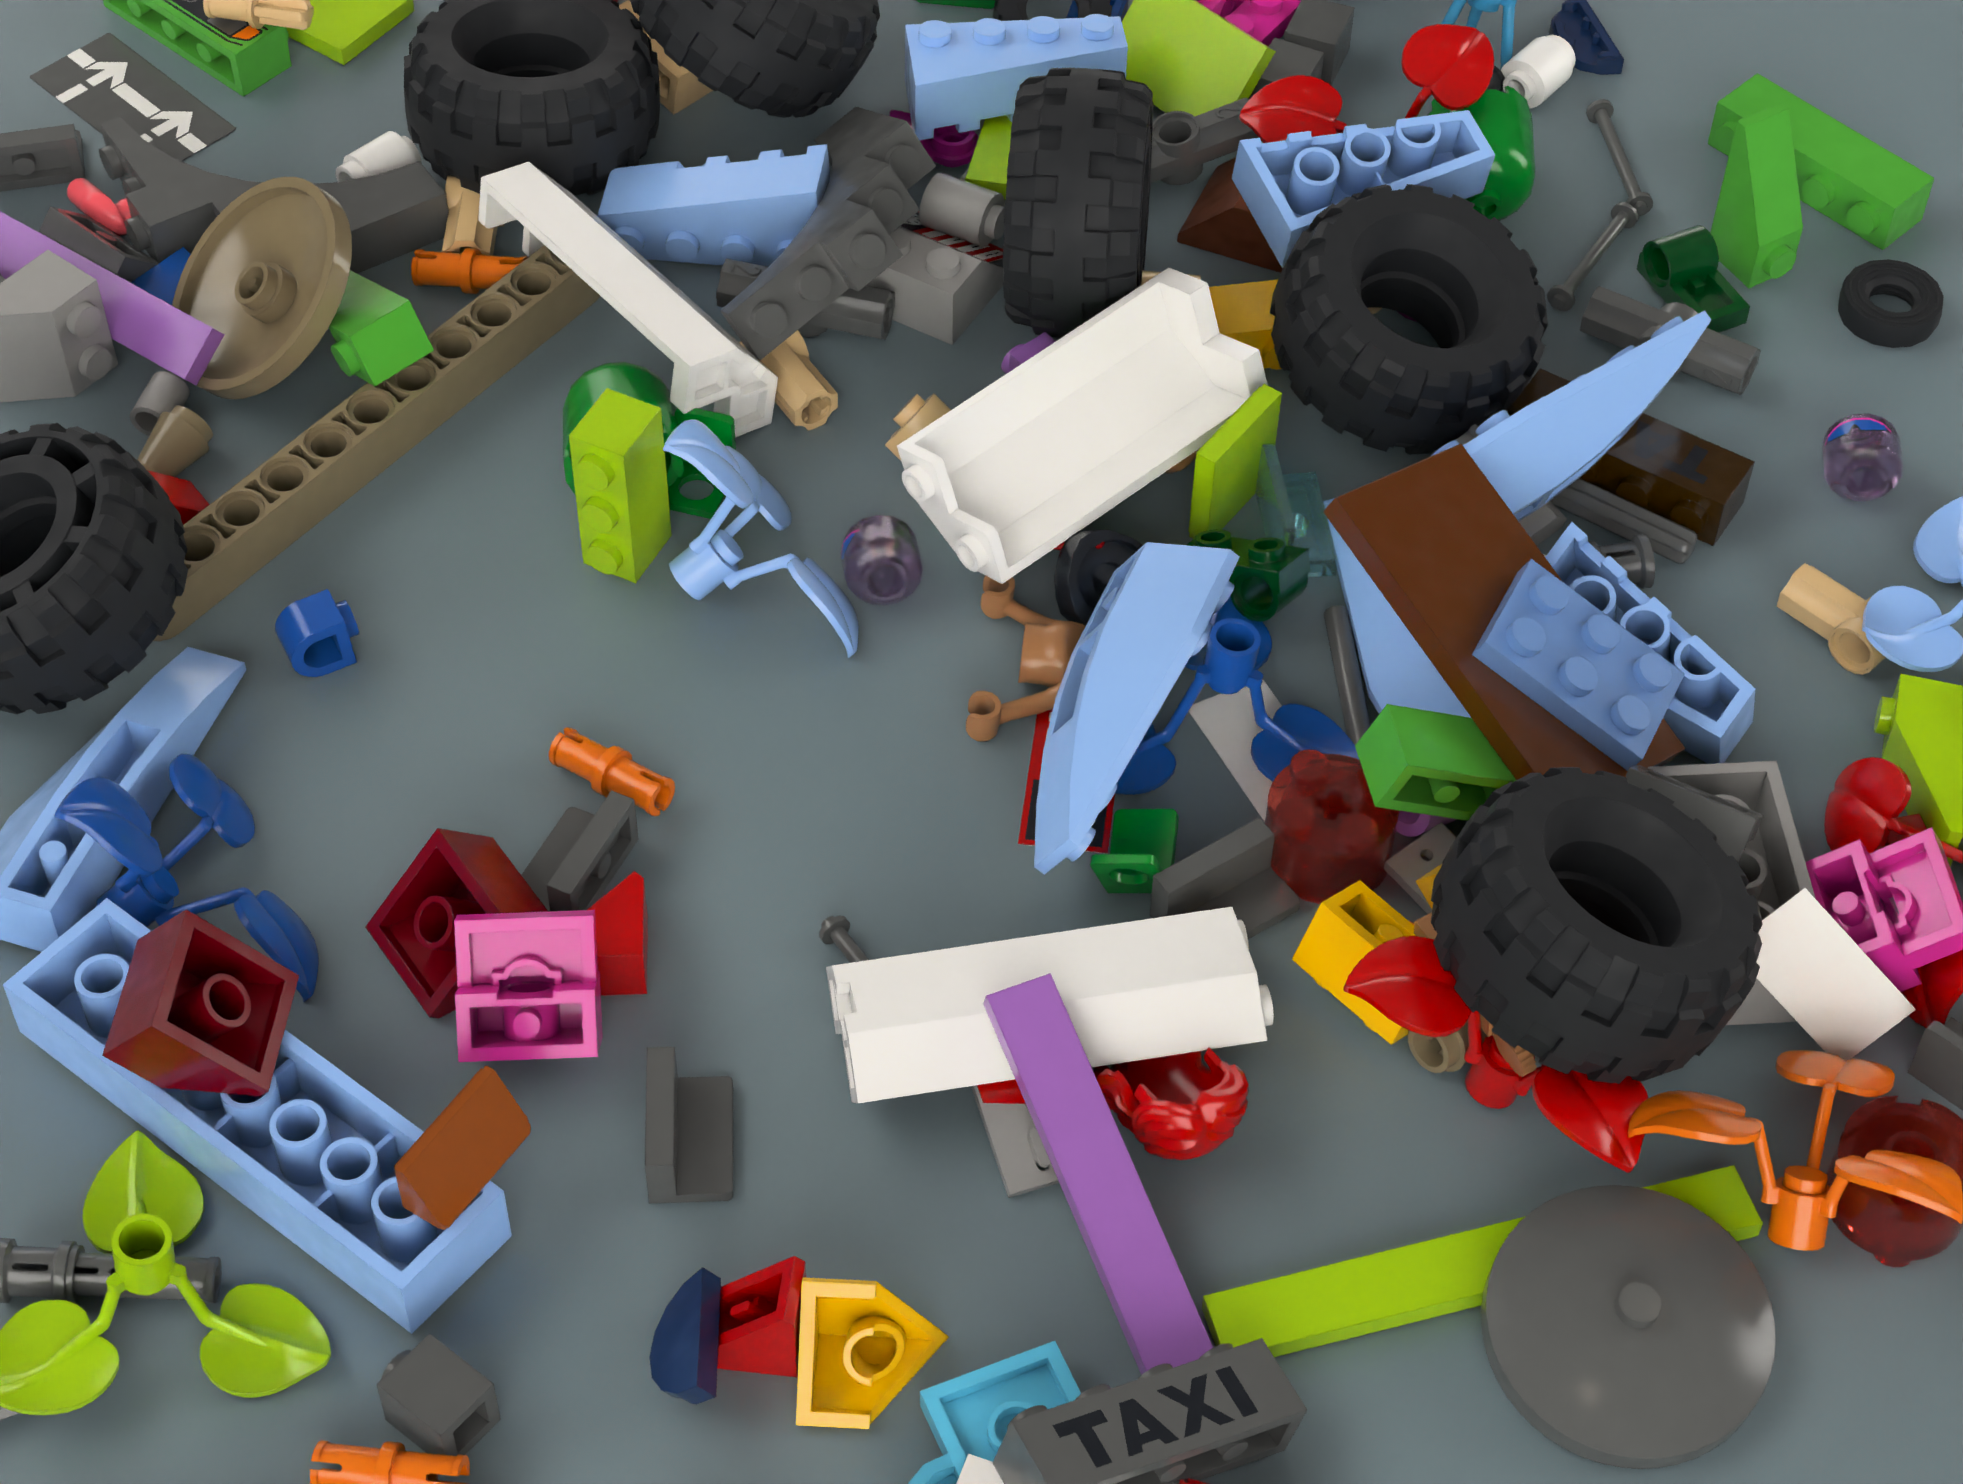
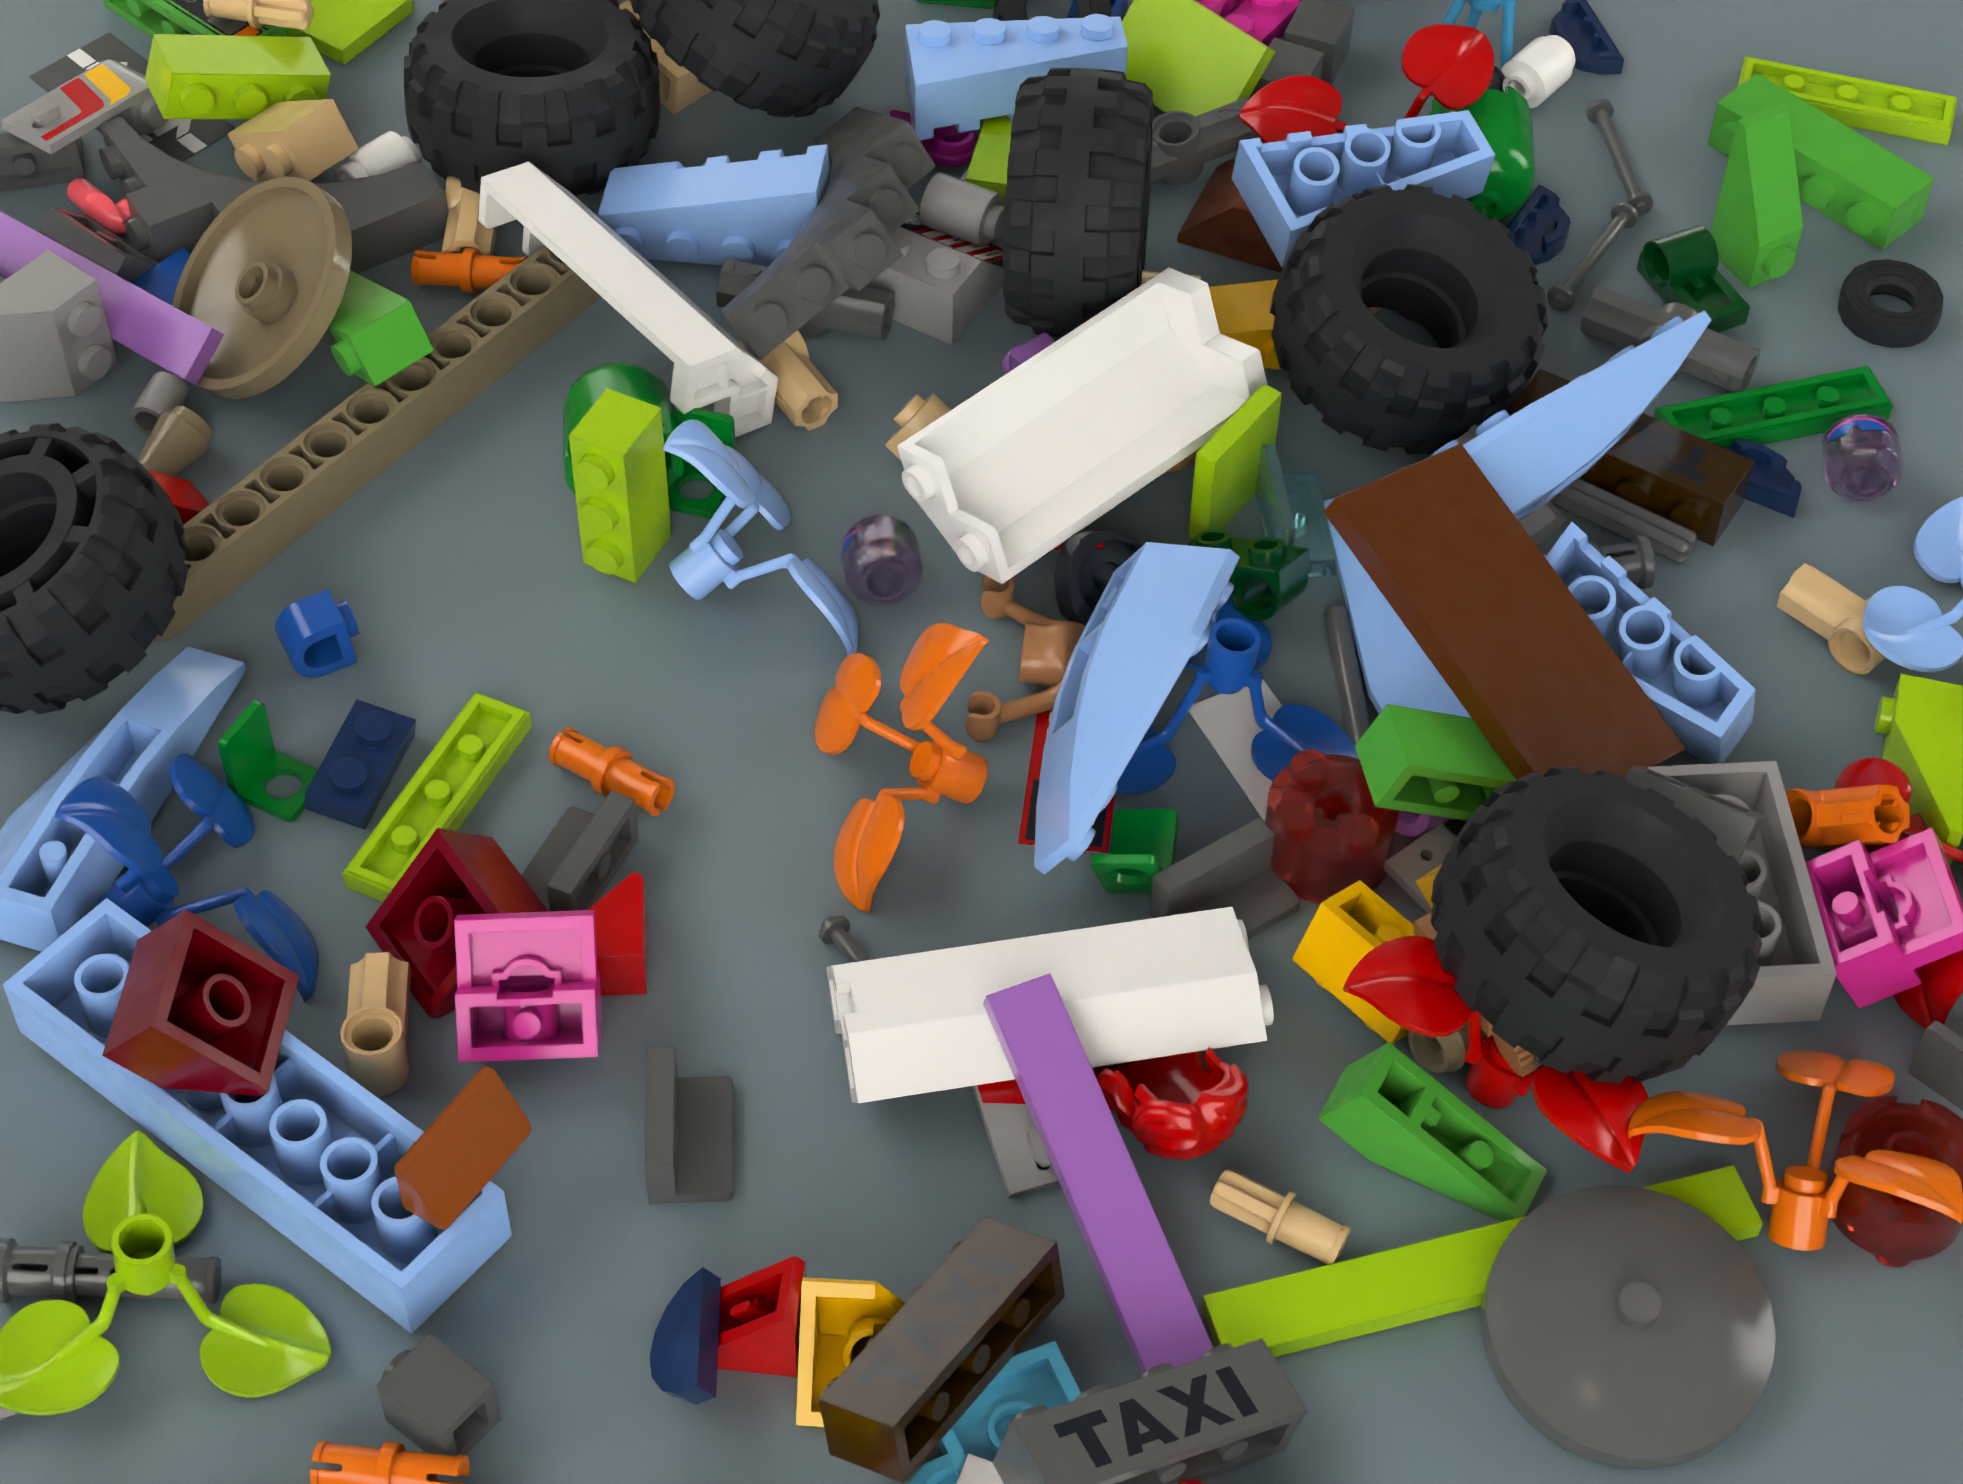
(85, 103): none -> light grey door
(232, 74): none -> lime brick
(253, 762): none -> green bracket
(292, 140): none -> tan brick
(360, 764): none -> dark blue plate
(377, 1023): none -> tan piece
(439, 792): none -> lime tile
(940, 766): none -> orange plant
(941, 1349): none -> dark brown brick
(1279, 1217): none -> tan axle
(1429, 1135): none -> bright green slope
(1540, 226): none -> dark blue tile
(1579, 664): medium blue plate -> none
(1770, 480): none -> dark blue tile
(1780, 409): none -> green tile
(1826, 978): white sticker -> none
(1848, 814): none -> orange piece
(1863, 102): none -> lime tile

